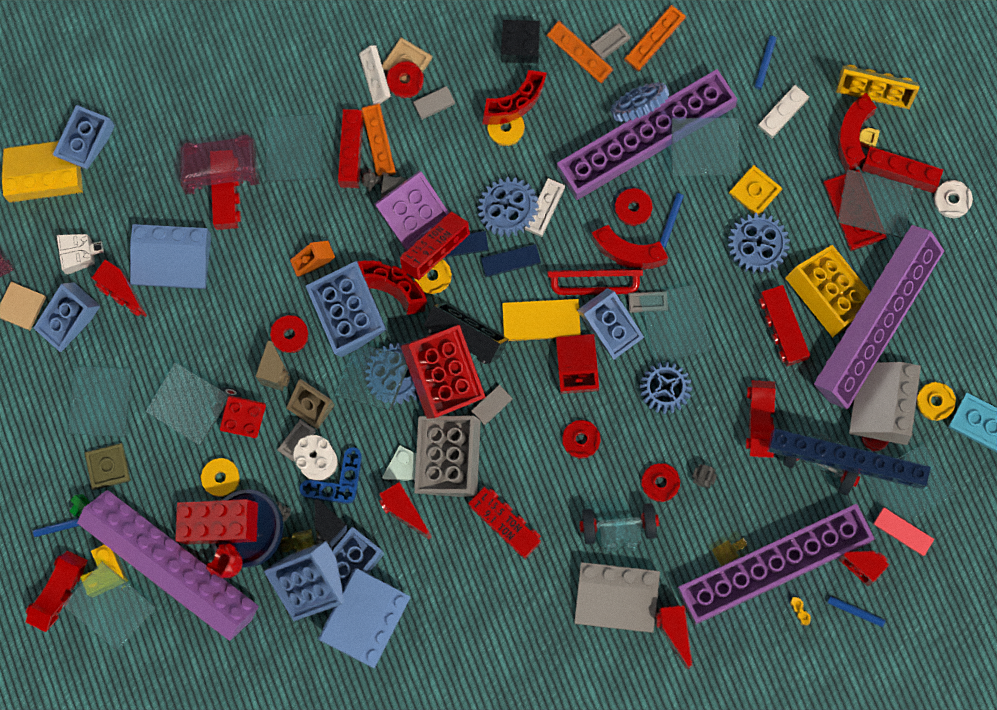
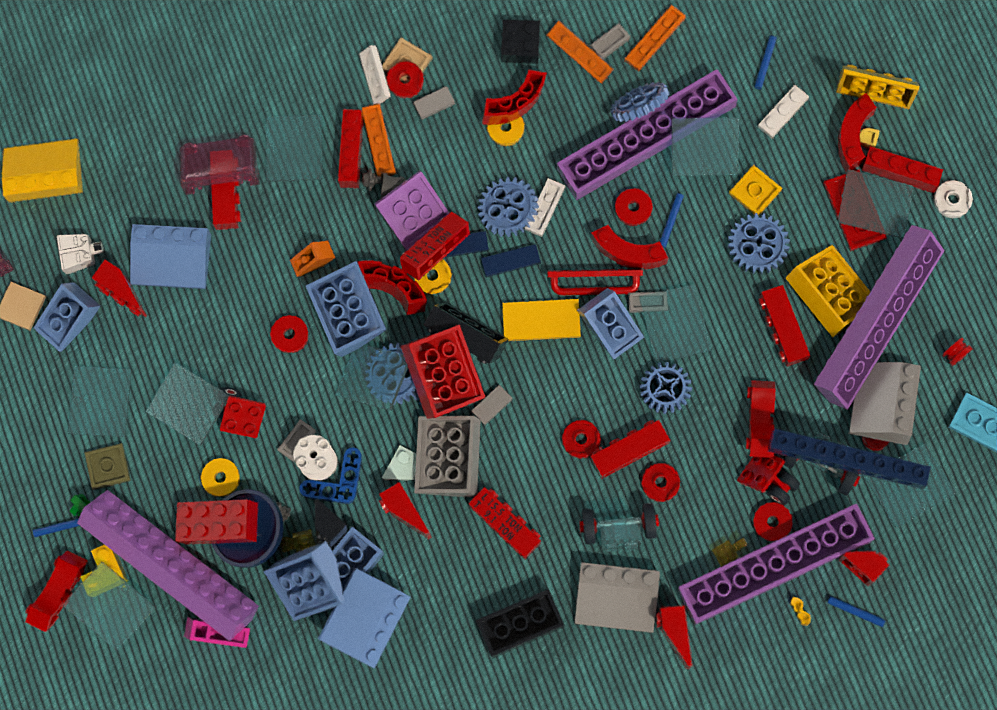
(83, 137): medium blue slope -> none
(200, 631): none -> dark pink slope
(226, 562): red cap -> none
(272, 369): dark tan slope -> none
(310, 404): dark tan slope -> none
(520, 623): none -> black brick
(577, 364): red slope -> none
(630, 449): none -> red brick
(704, 476): dark grey gear -> none
(762, 472): none -> red plate
(775, 510): none -> red tile
(903, 531): coral tile -> none
(933, 412): yellow tile -> none
(957, 351): none -> red wheel

